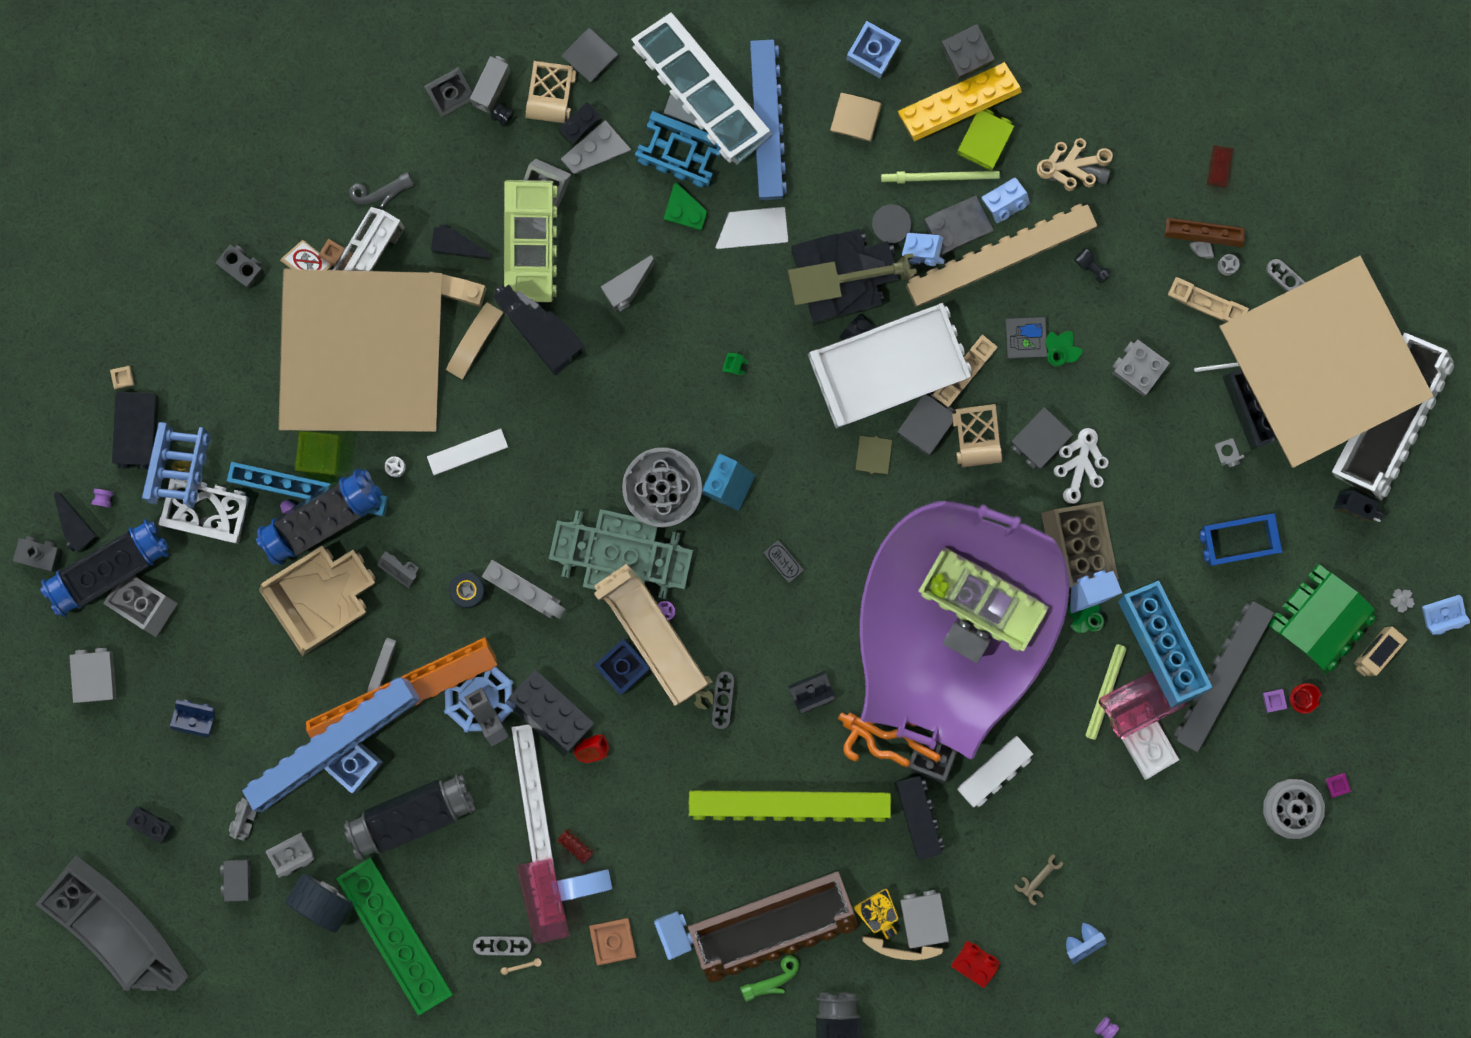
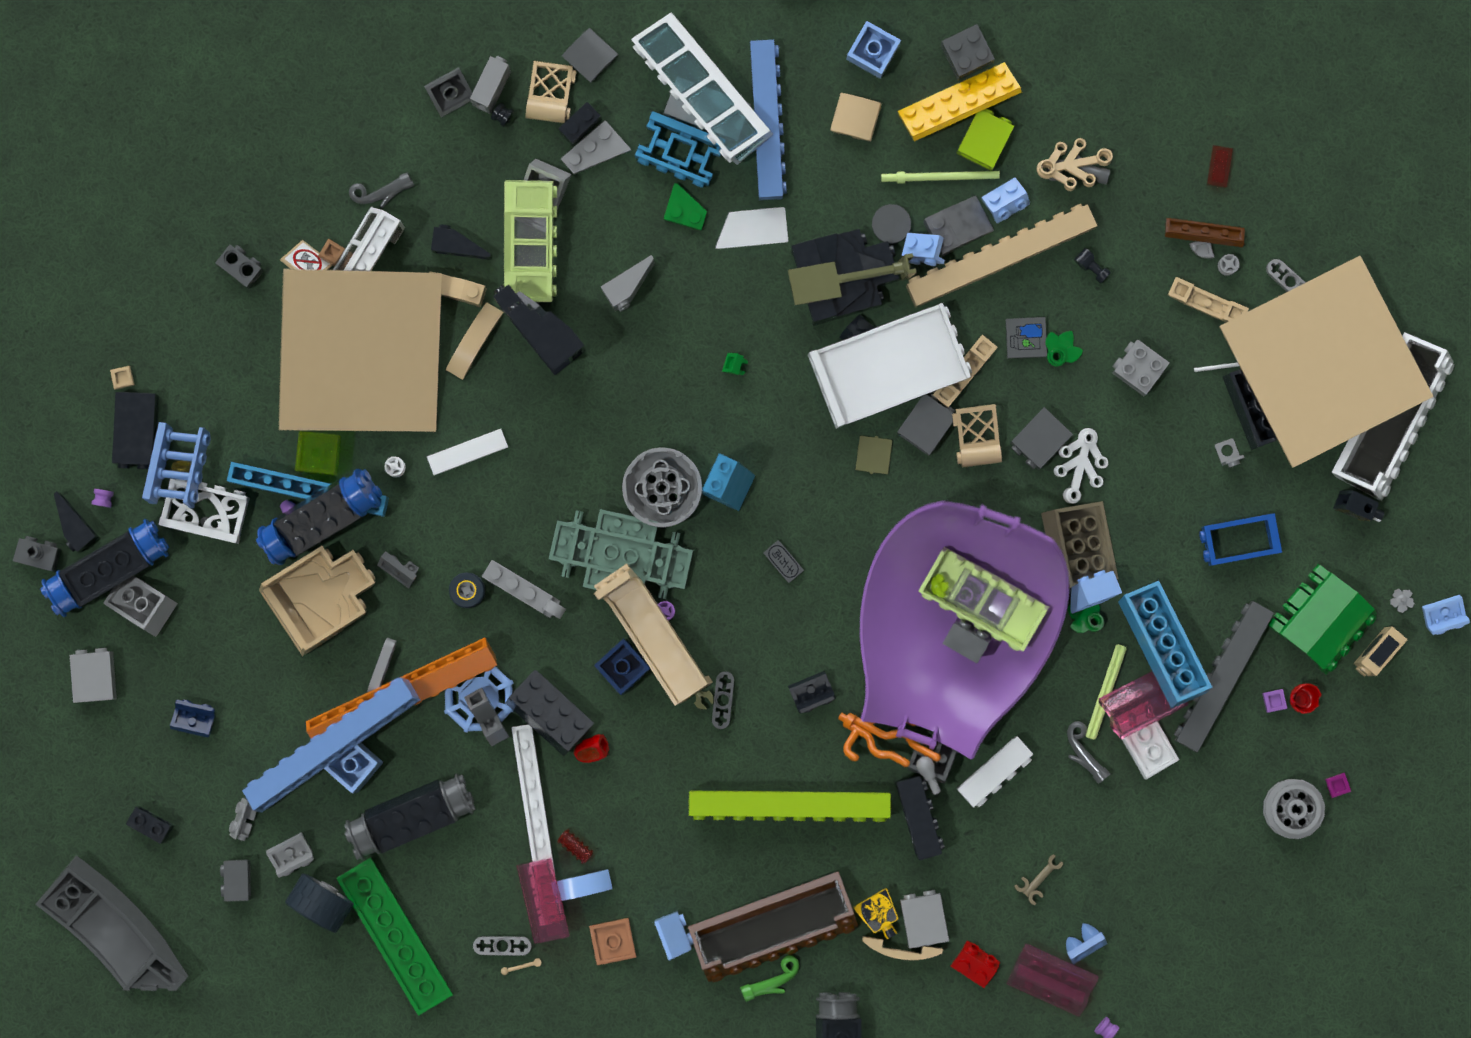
(926, 768): none -> light grey piece
(1052, 980): none -> clear pink slope
(1084, 757): none -> dark grey plant

